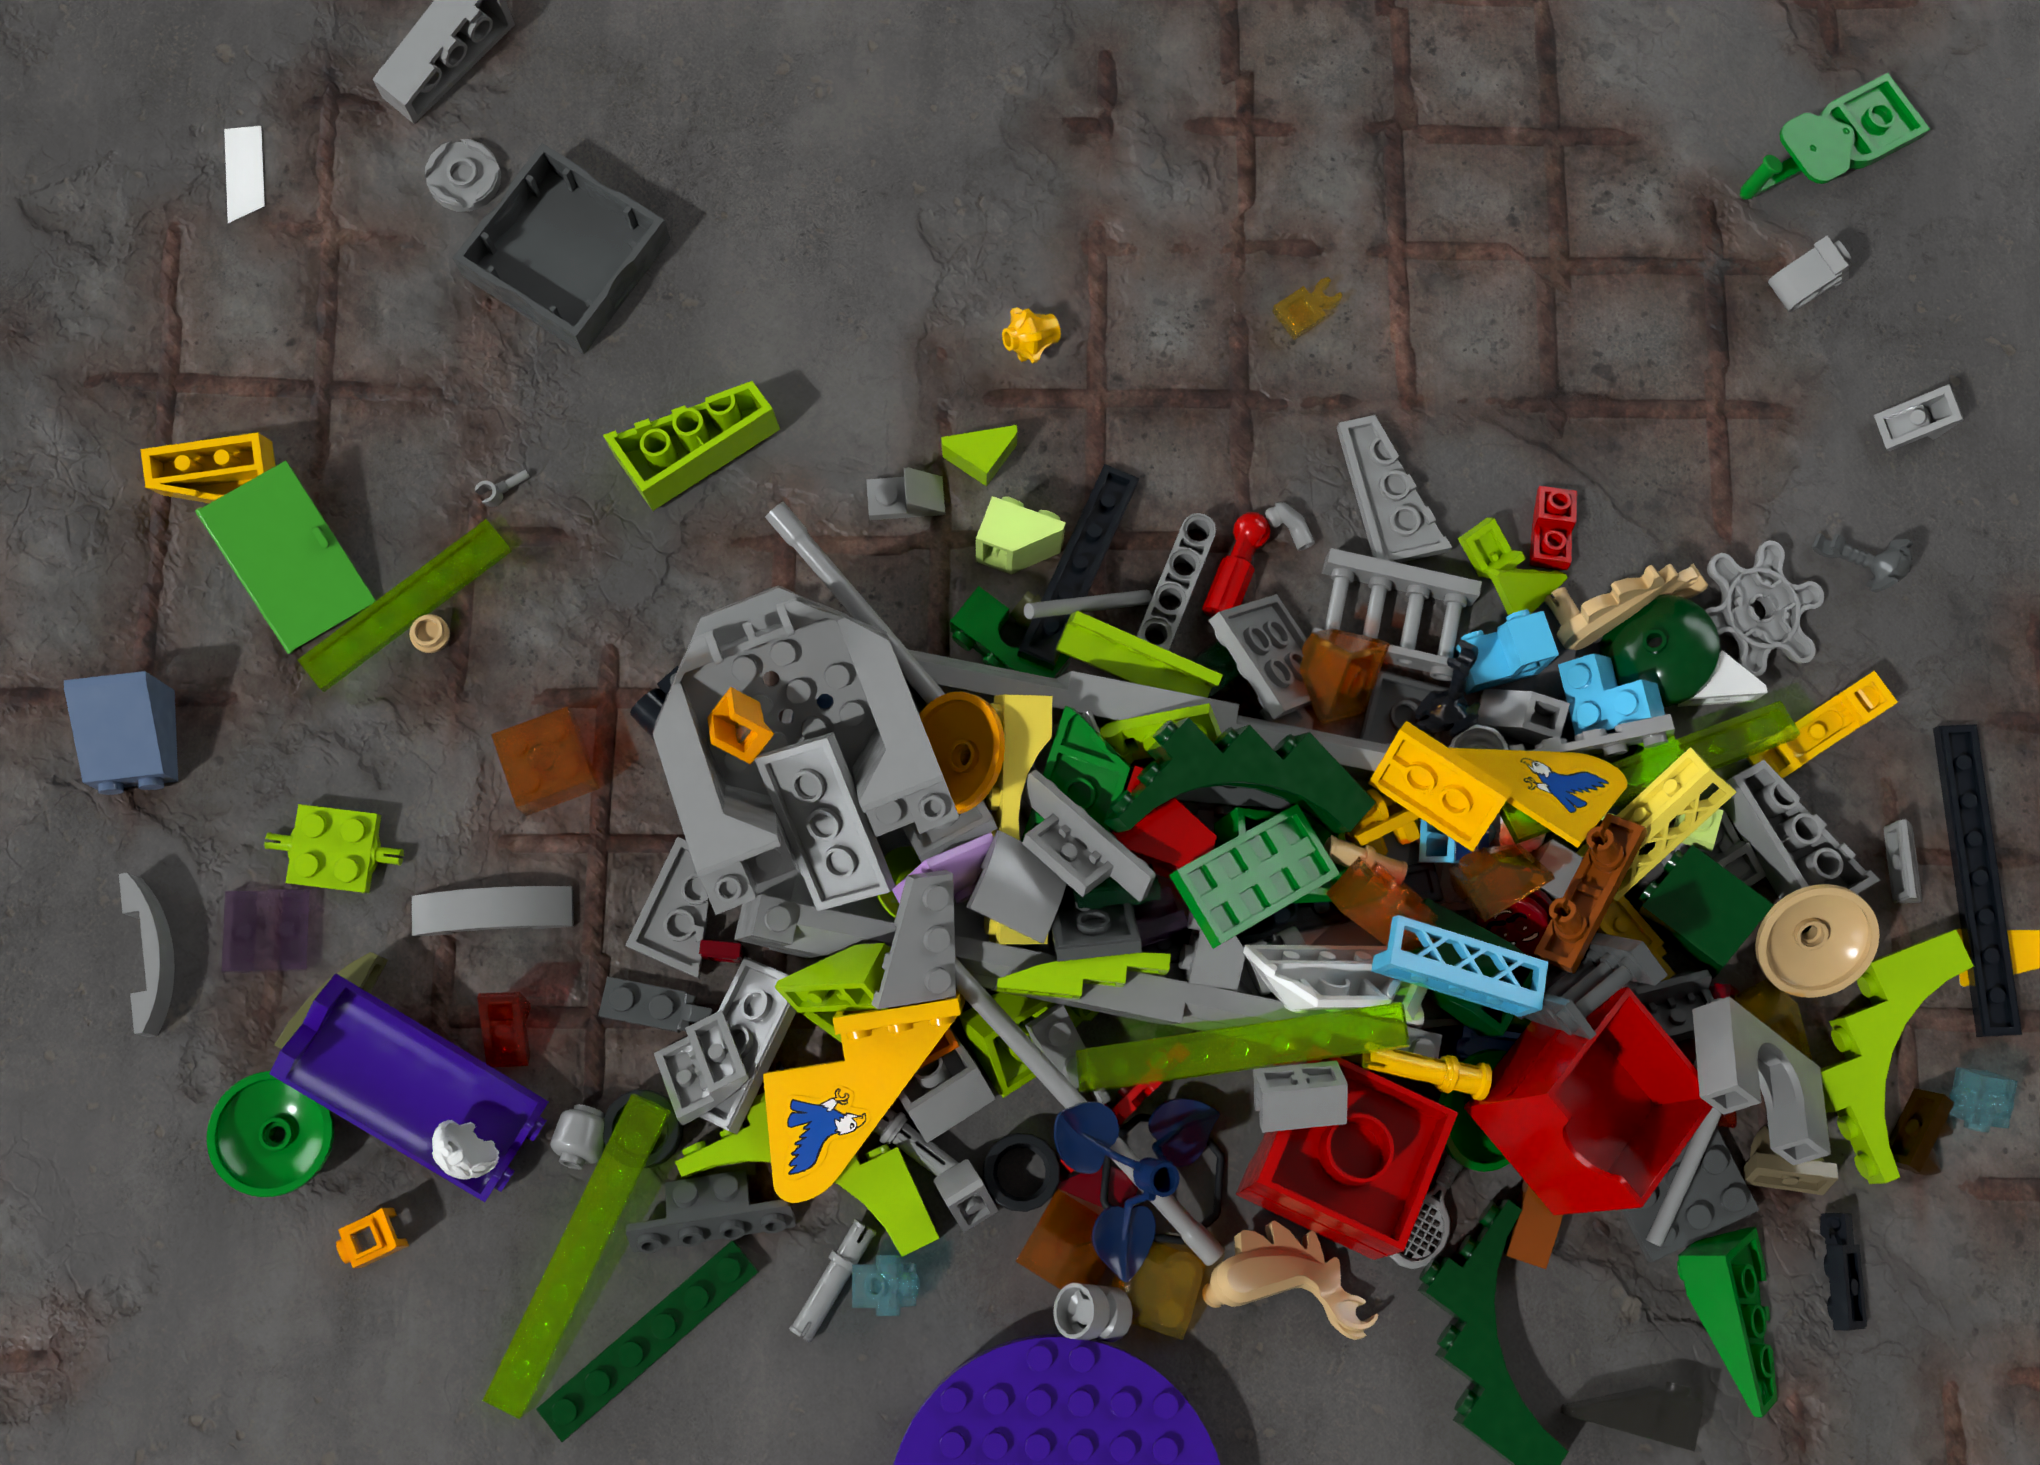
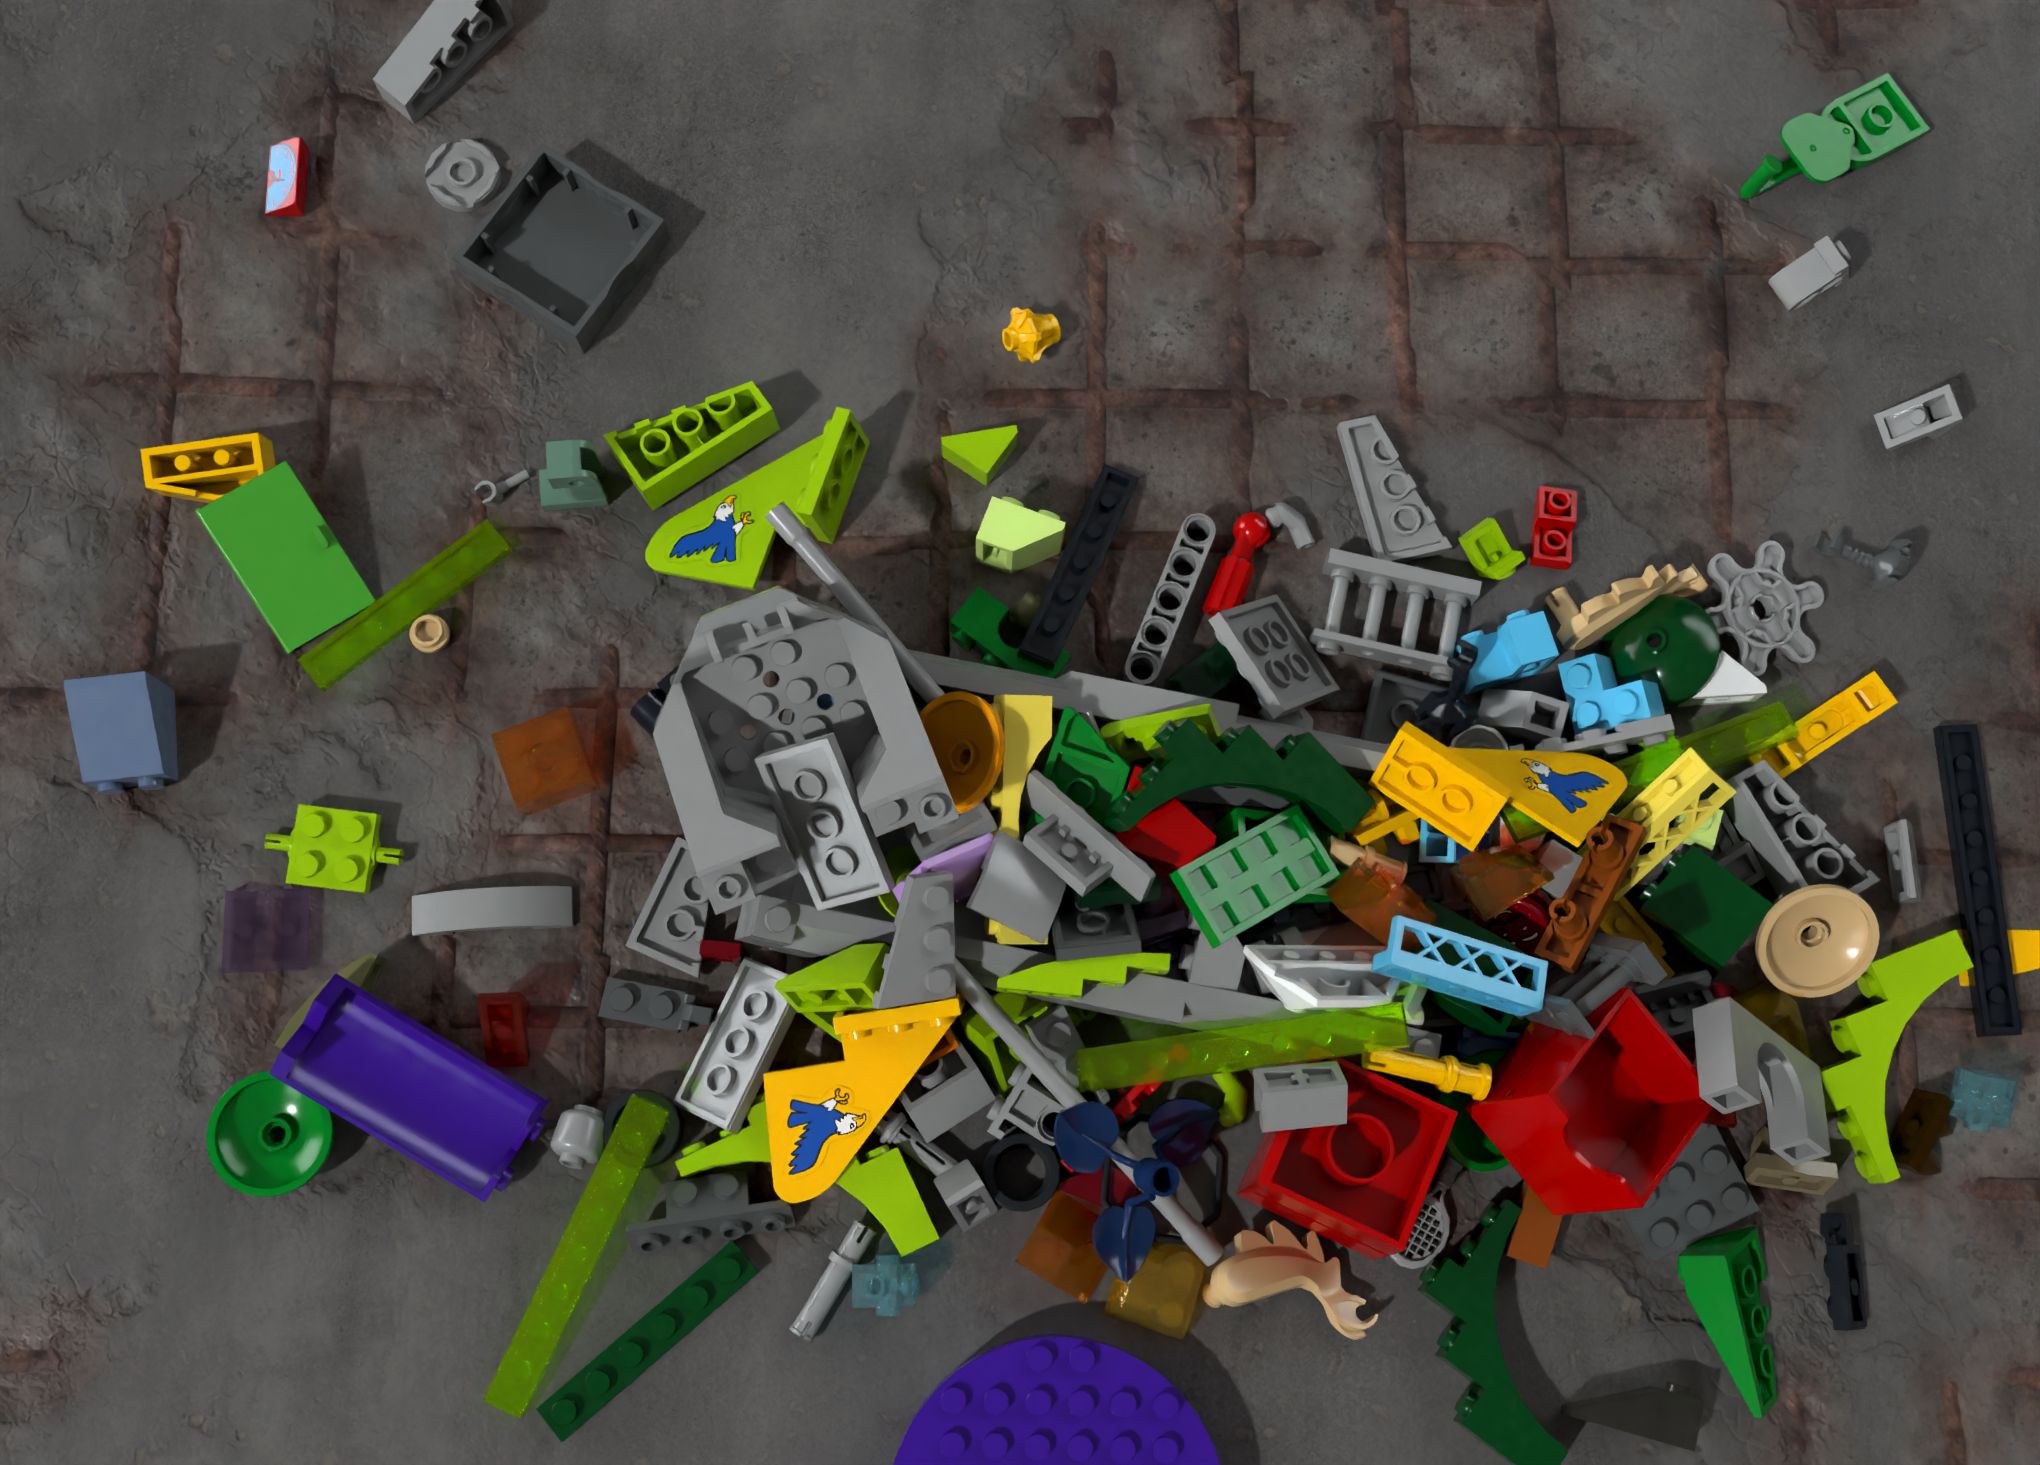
(150, 1006): light grey slope -> none
(244, 171): white sticker -> none
(287, 178): none -> slope
(369, 1239): light orange window -> none
(462, 1152): white hair -> none
(572, 476): none -> sand green piece
(701, 1068): light grey slope -> none
(727, 533): none -> lime piece
(739, 726): light orange window -> none
(906, 497): light grey slope -> none
(1024, 1107): none -> light grey pin
(1087, 604): light grey bar -> none
(1092, 1312): light grey wheel -> none
(1133, 657): lime fence -> none
(1235, 1099): none -> lime arm
(1304, 310): clear yellow plate -> none
(1340, 672): clear orange slope -> none
(1525, 587): lime tile -> none
(1683, 1178): light grey bar -> none

